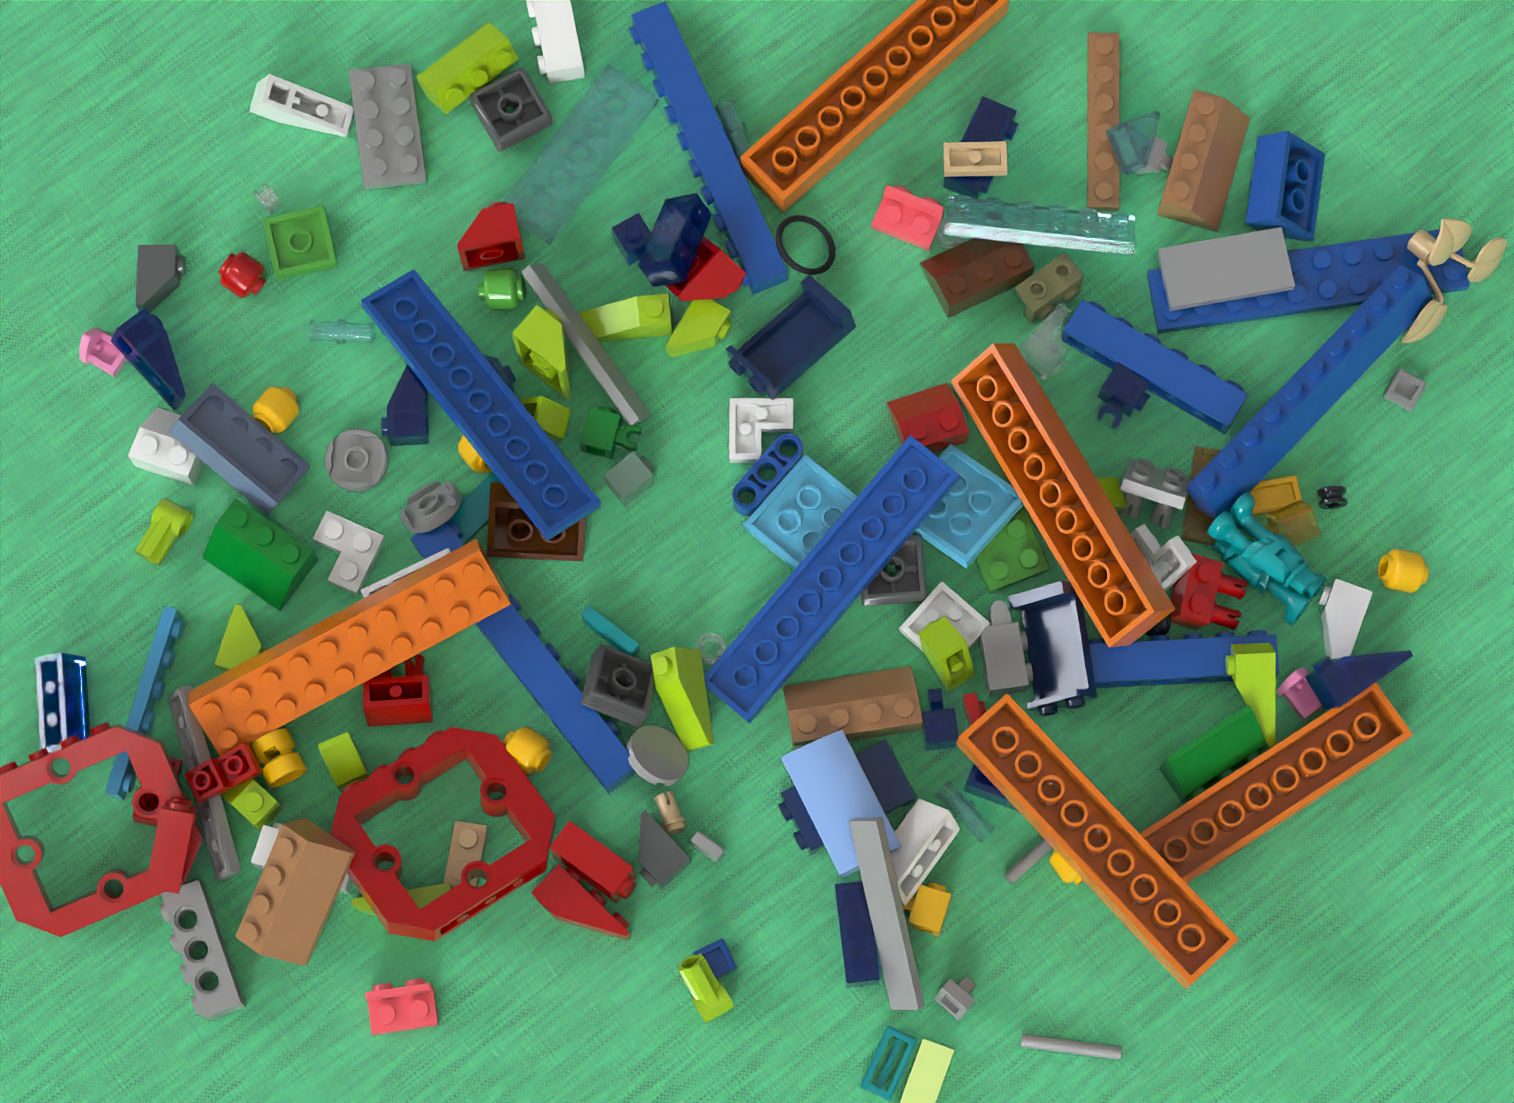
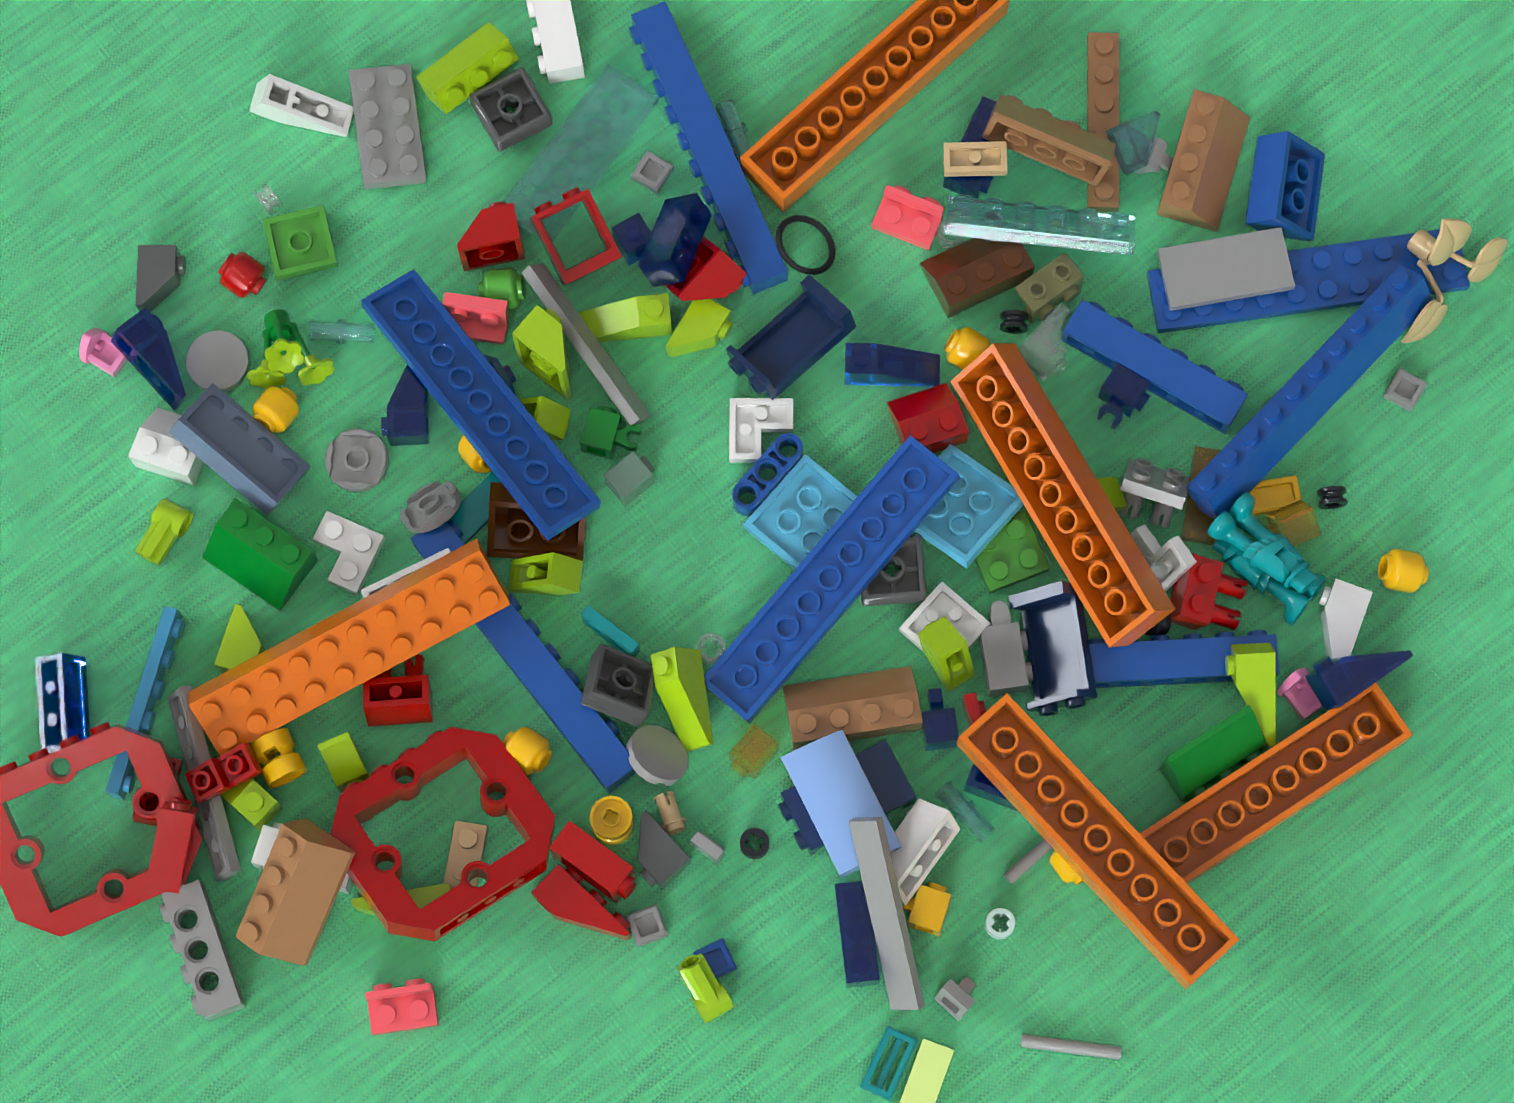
(217, 359): none -> light grey tile
(286, 355): none -> lime plant
(479, 317): none -> coral bracket
(546, 575): none -> lime slope
(589, 265): none -> red window
(611, 820): none -> yellow wheel
(647, 926): none -> light grey tile
(652, 172): none -> light grey tile
(753, 752): none -> clear yellow brick
(759, 834): none -> black bush
(890, 366): none -> clear blue slope
(965, 346): none -> yellow head
(1010, 925): none -> light aqua bush
(1014, 321): none -> black bush
(1049, 140): none -> medium nougat slope

